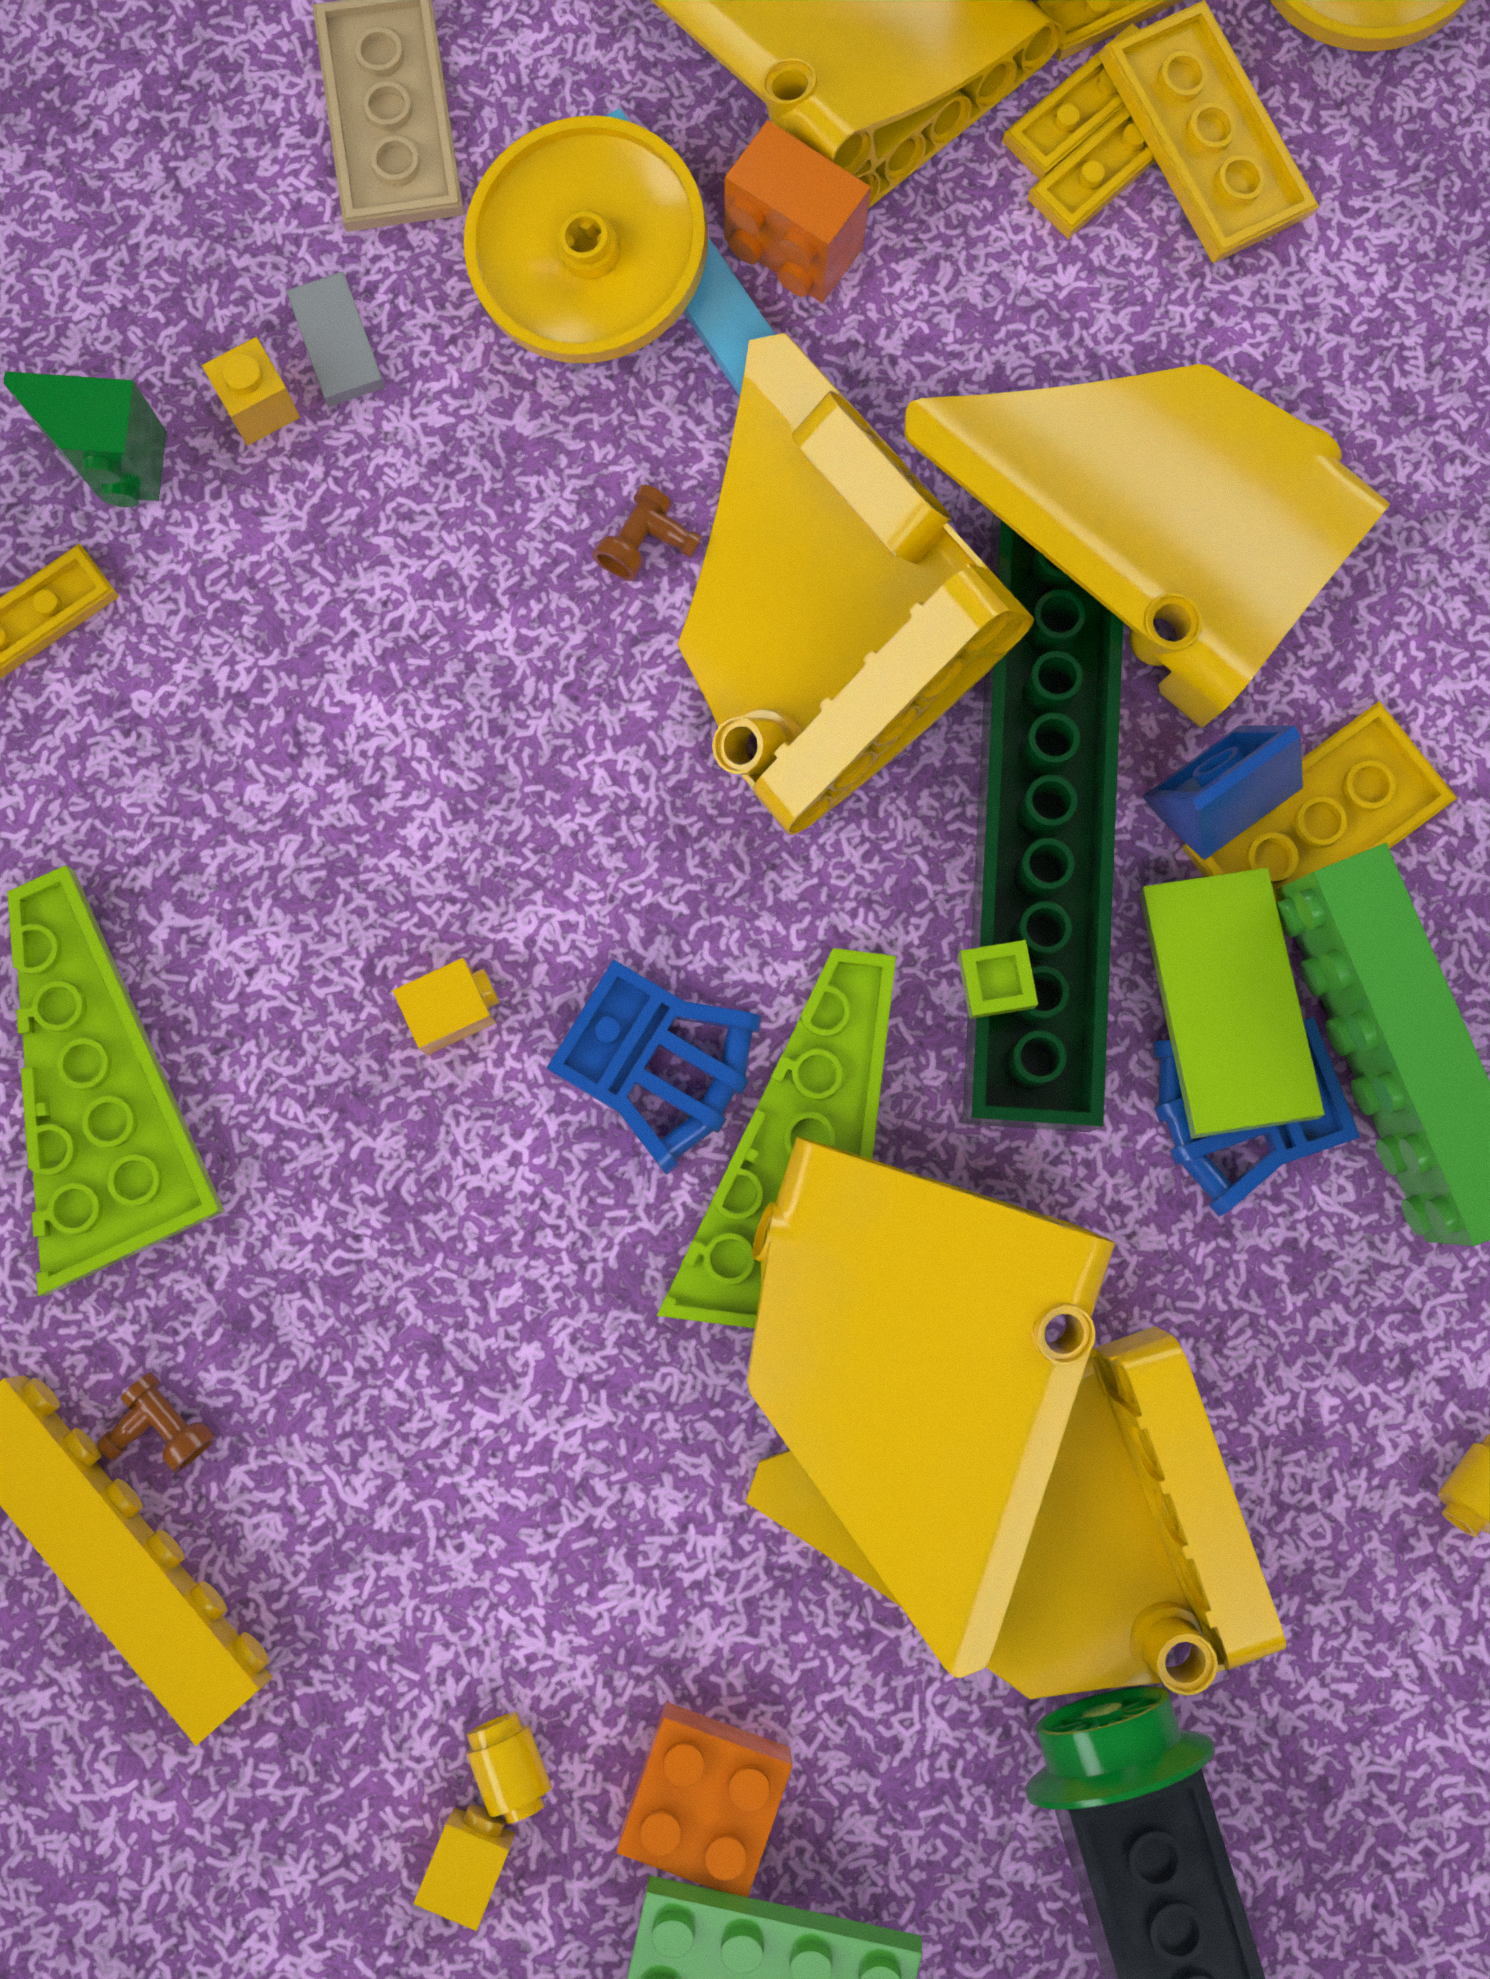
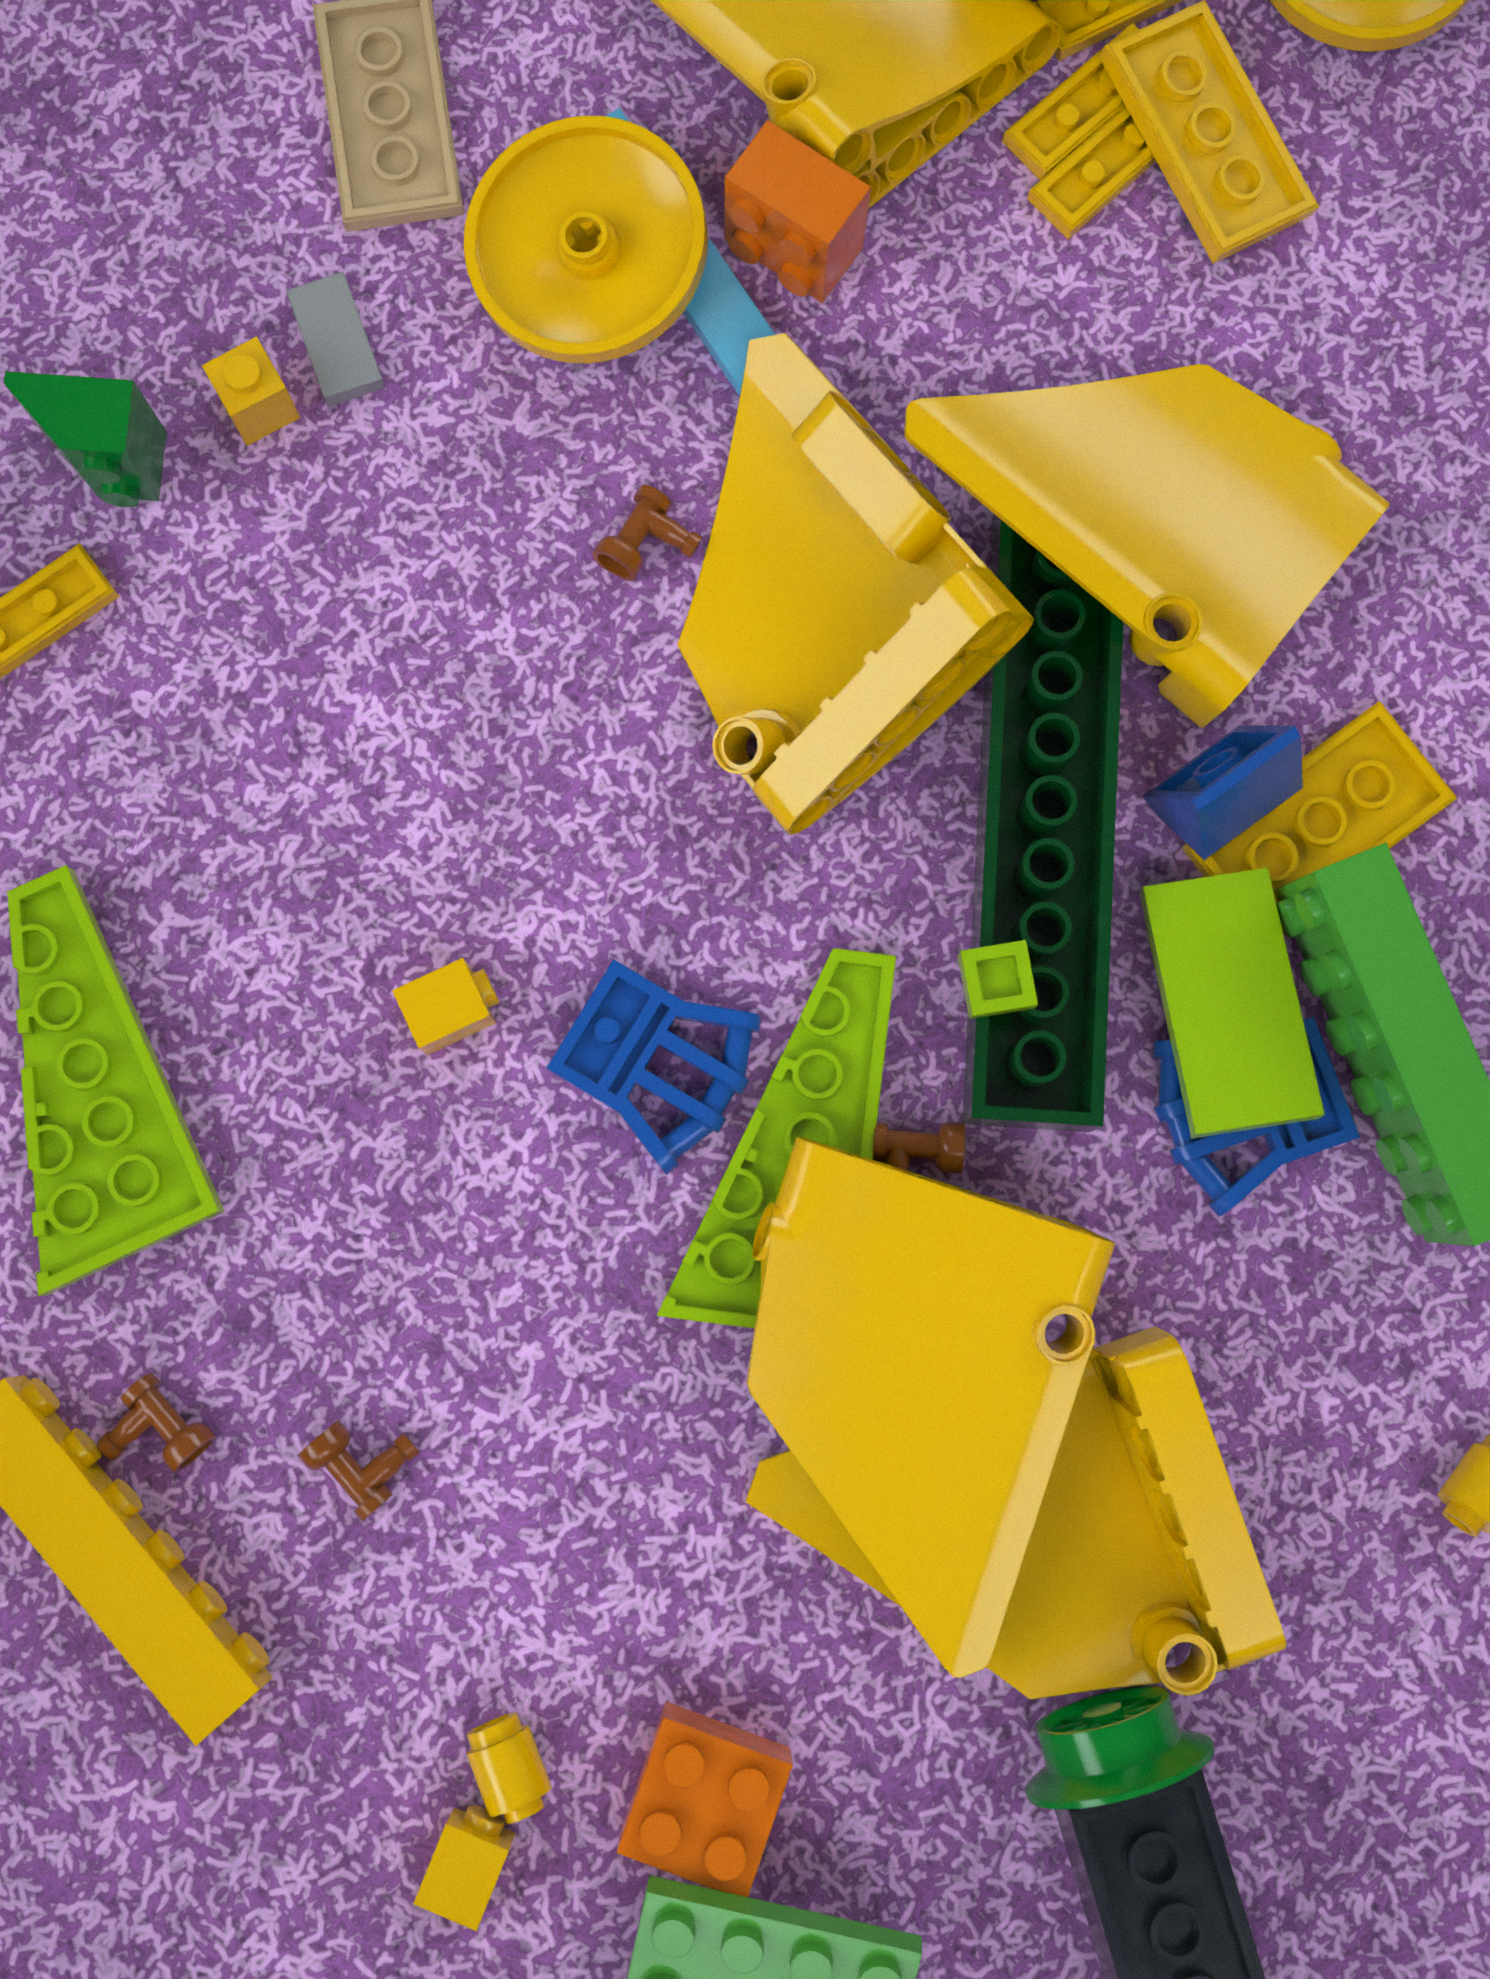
(365, 1484): none -> dark orange piece
(898, 1146): none -> dark orange piece

